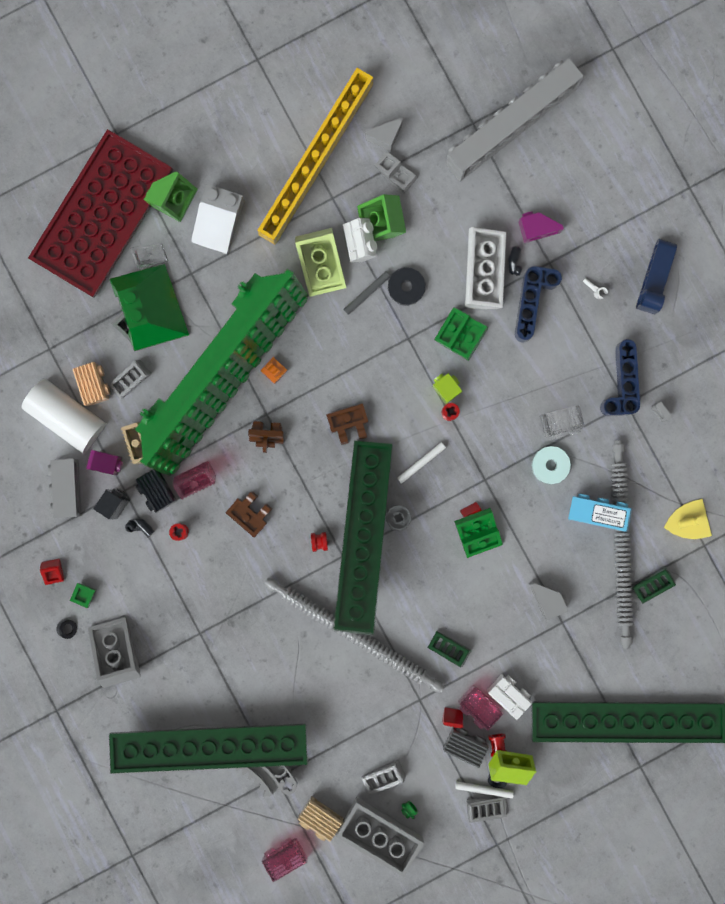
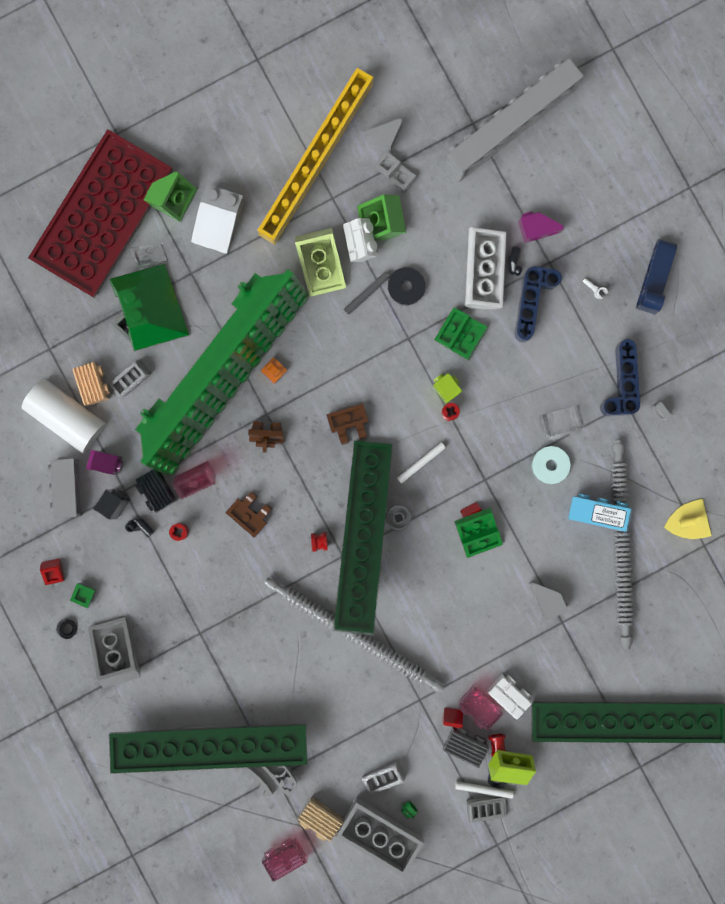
(133, 442): tan brick -> none
(466, 651): dark green slope -> none
(650, 579): dark green slope -> none

